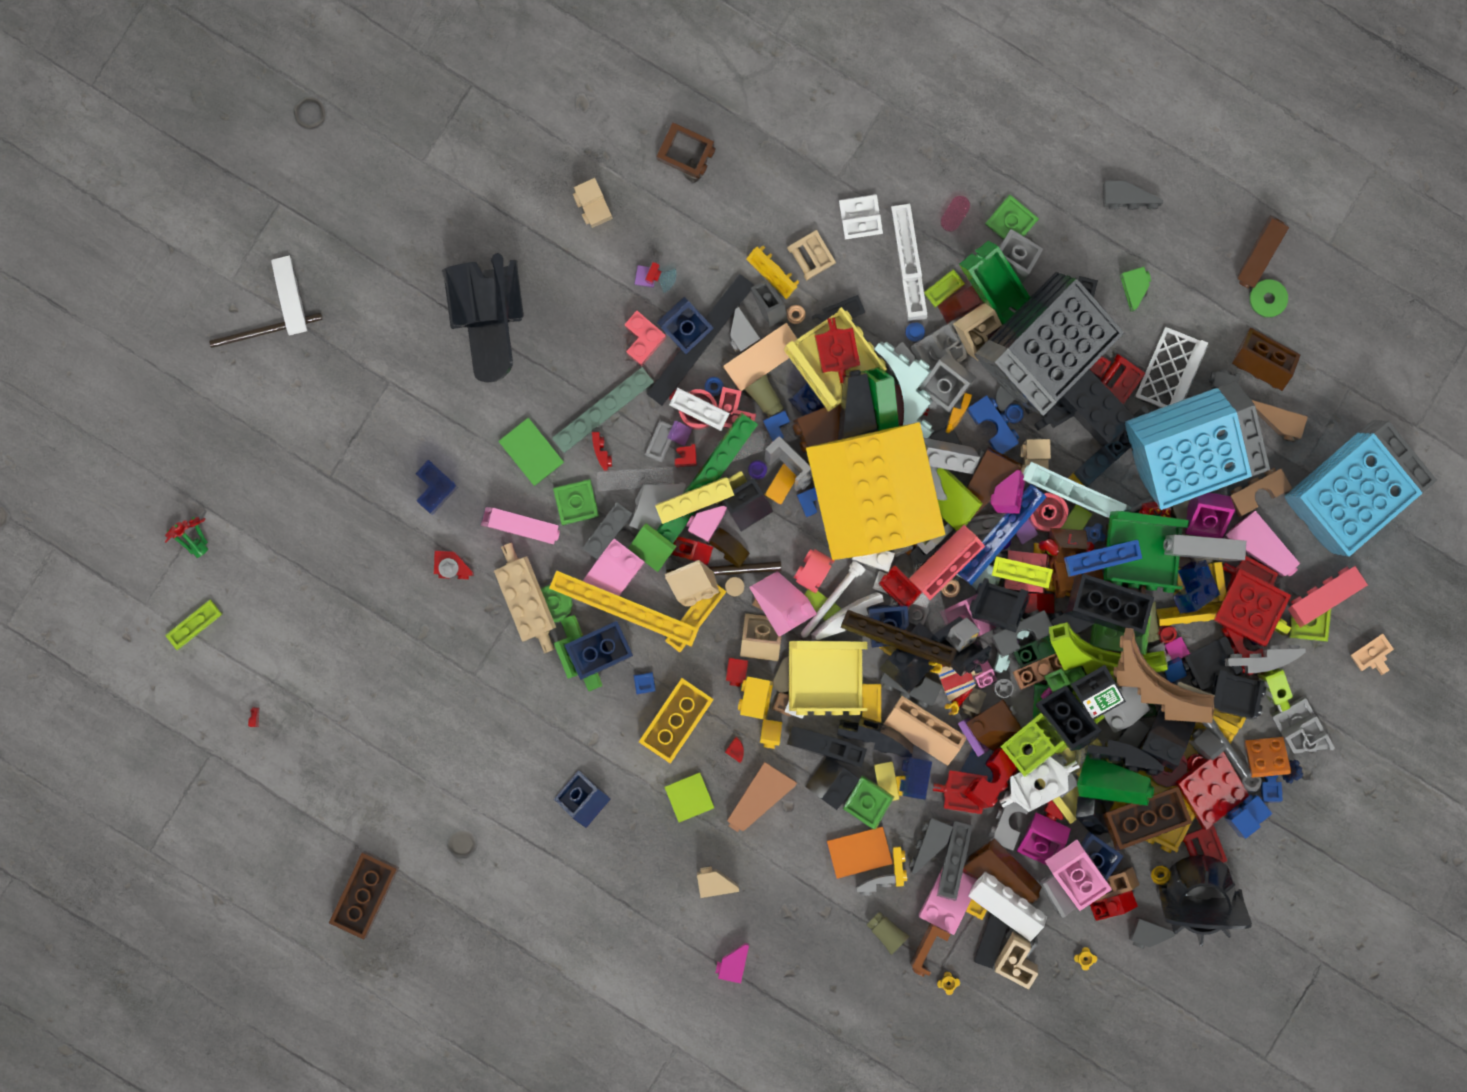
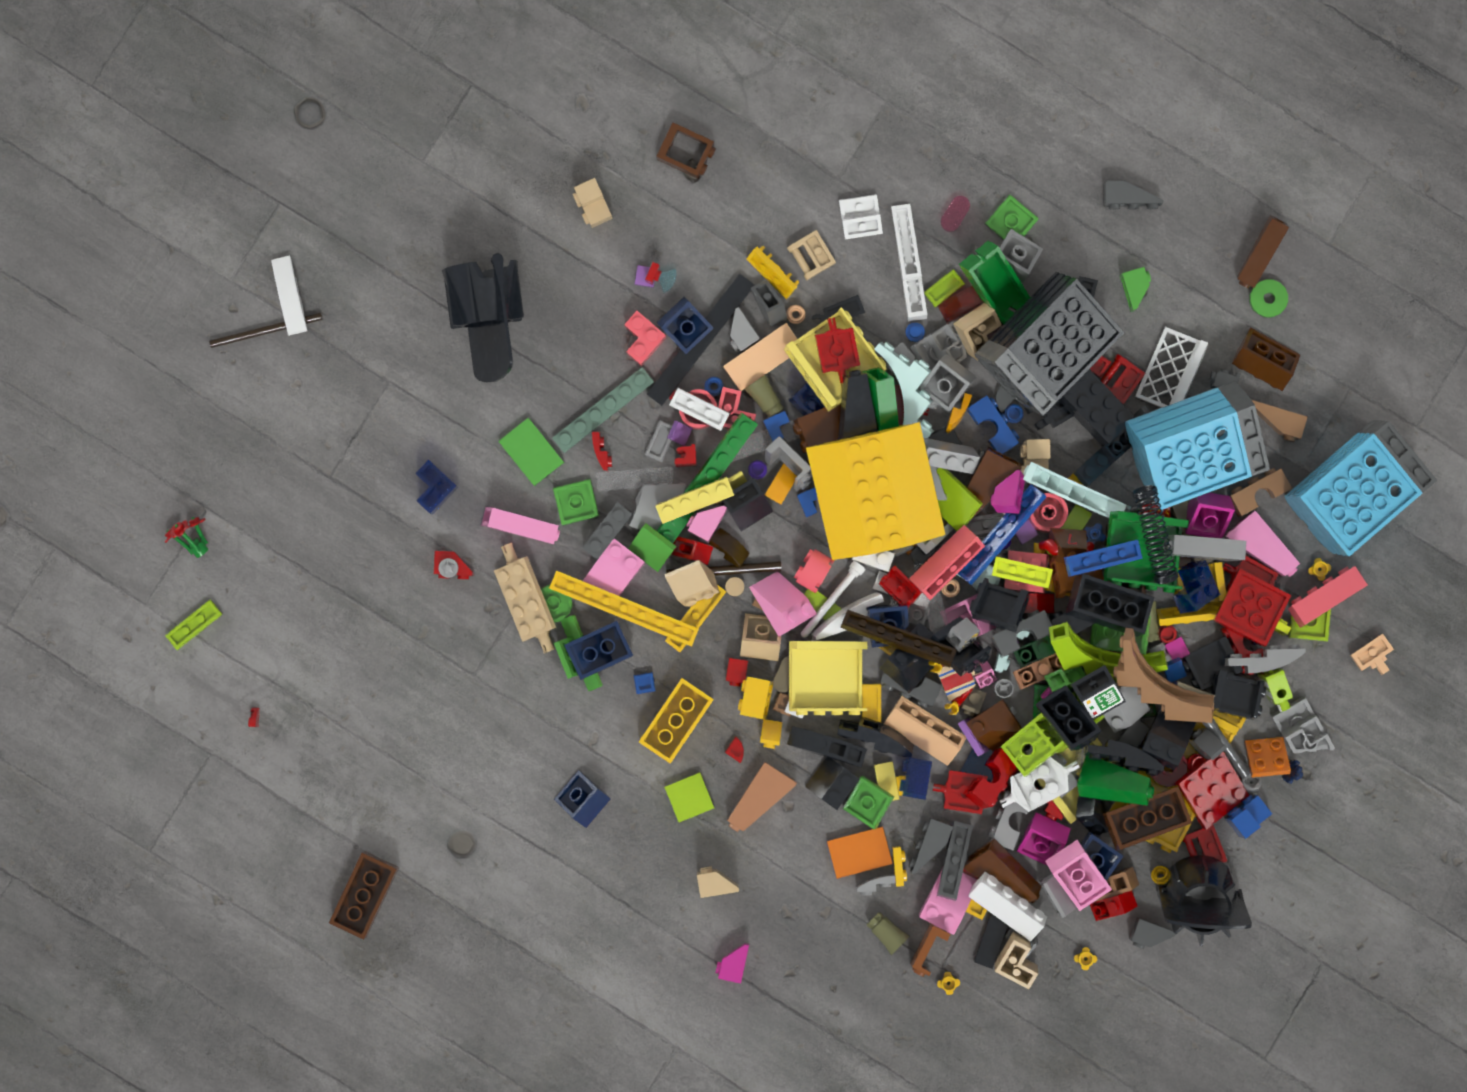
(1161, 576): none -> black piece
(1271, 790): blue plate -> none
(1324, 569): none -> yellow plate

